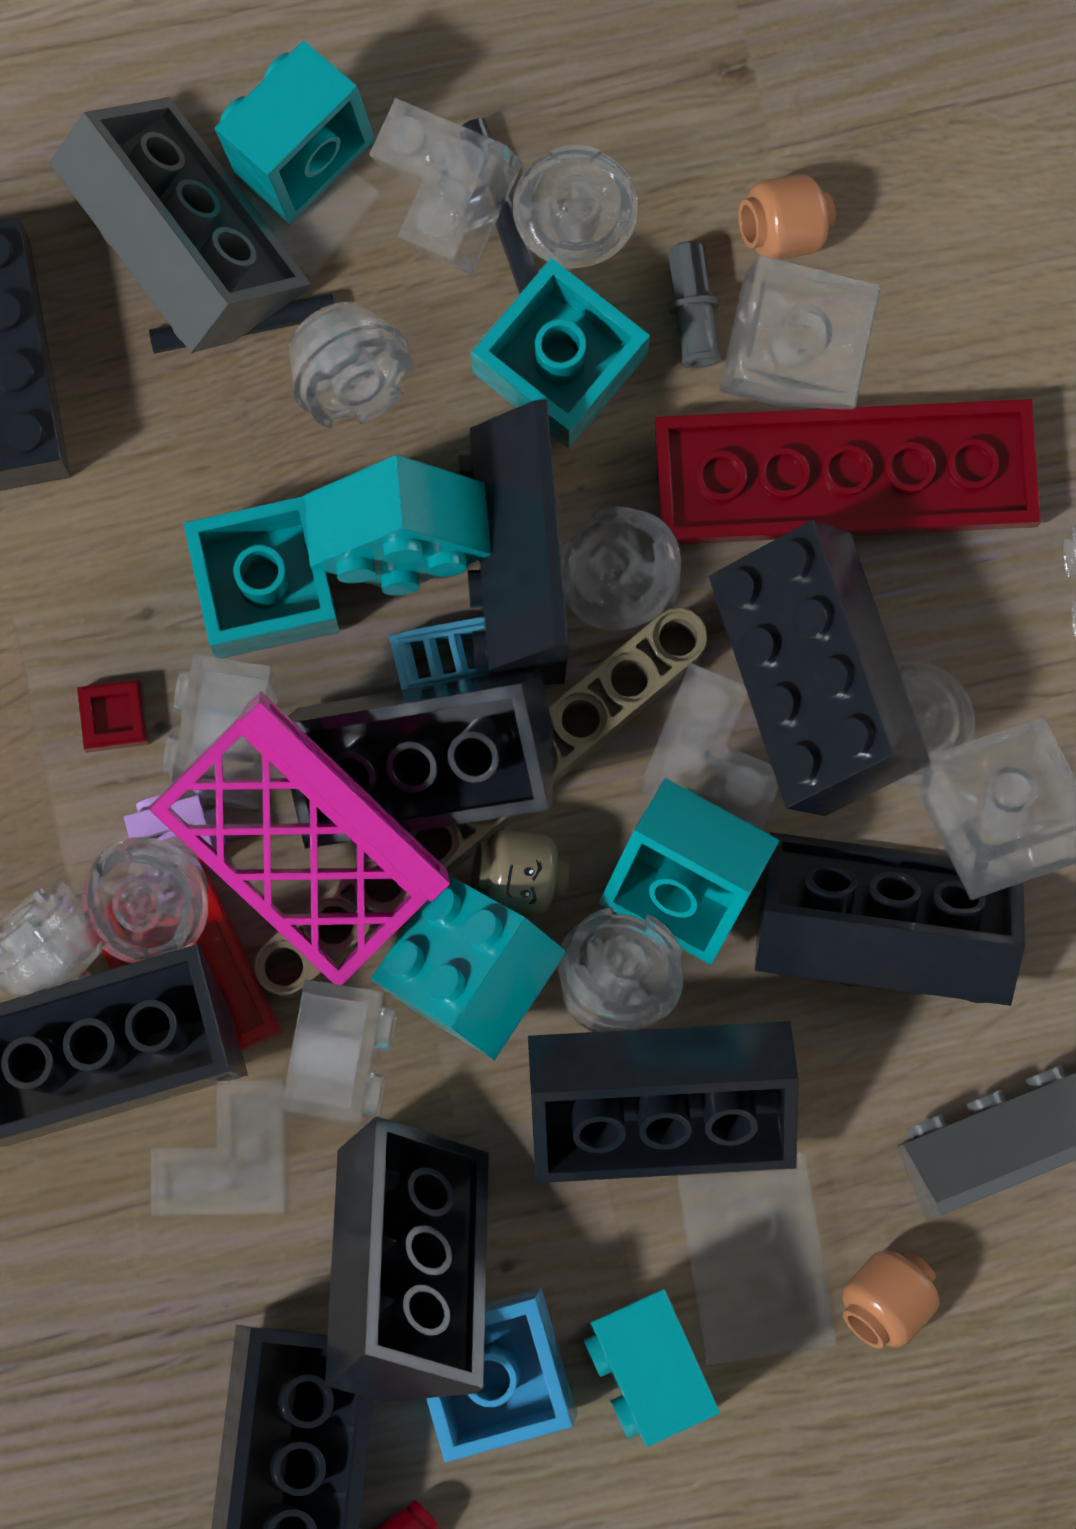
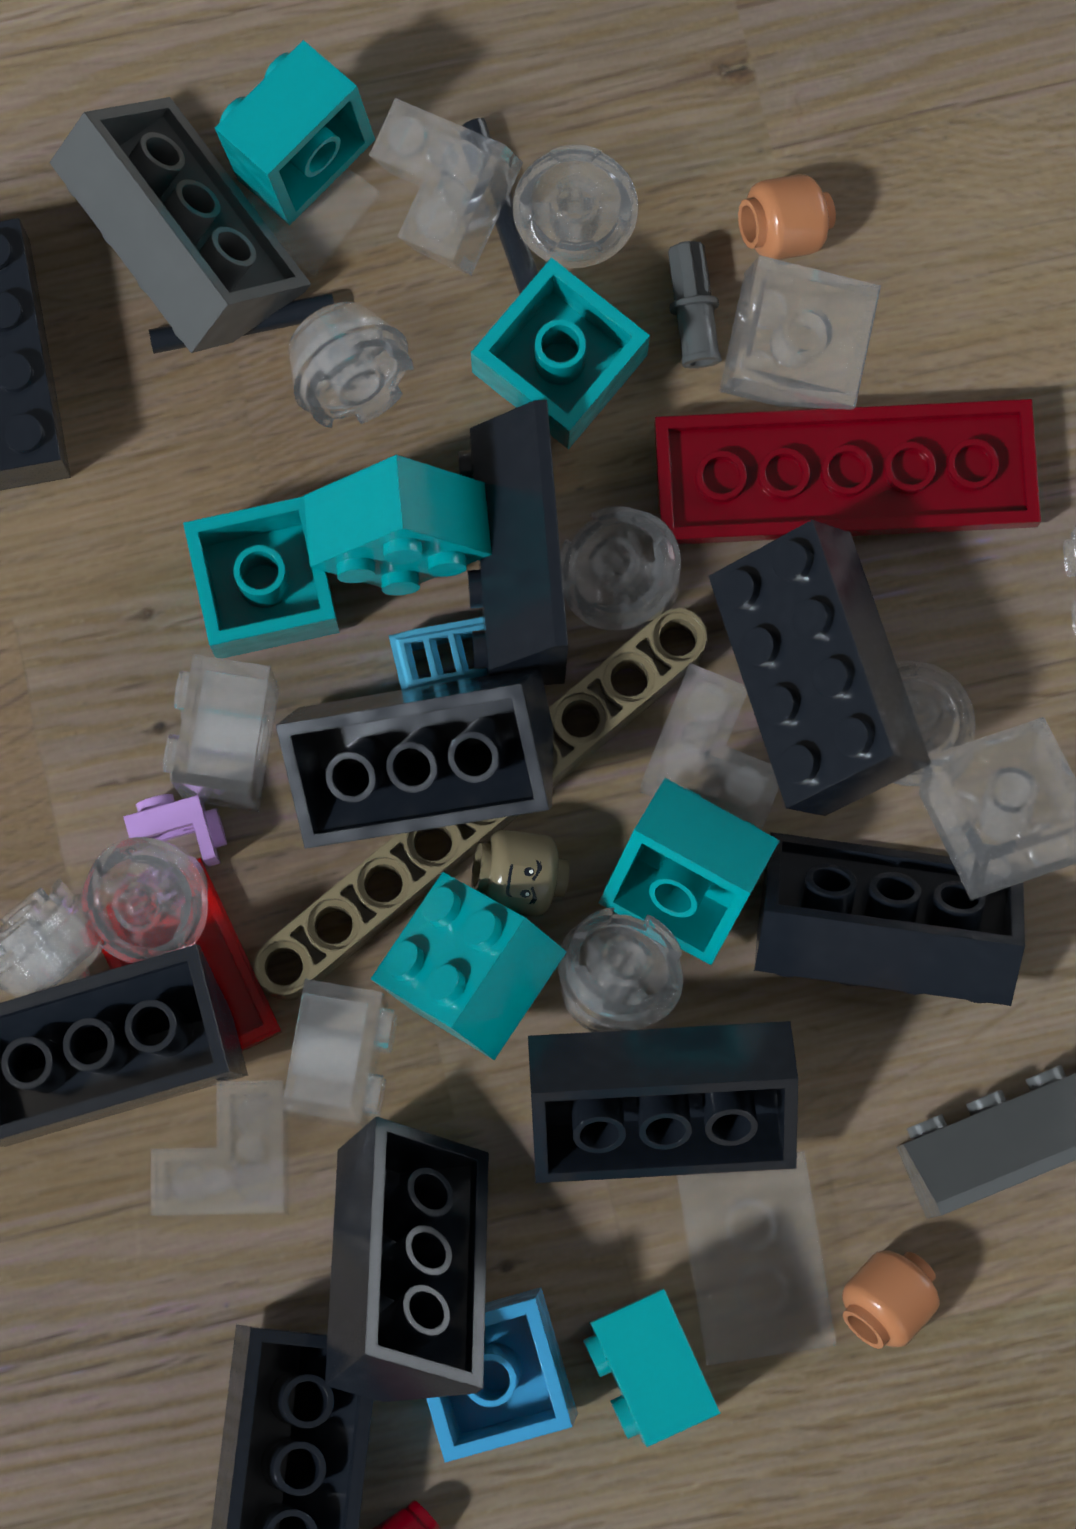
(113, 715): dark red tile -> none
(340, 800): dark pink fence -> none

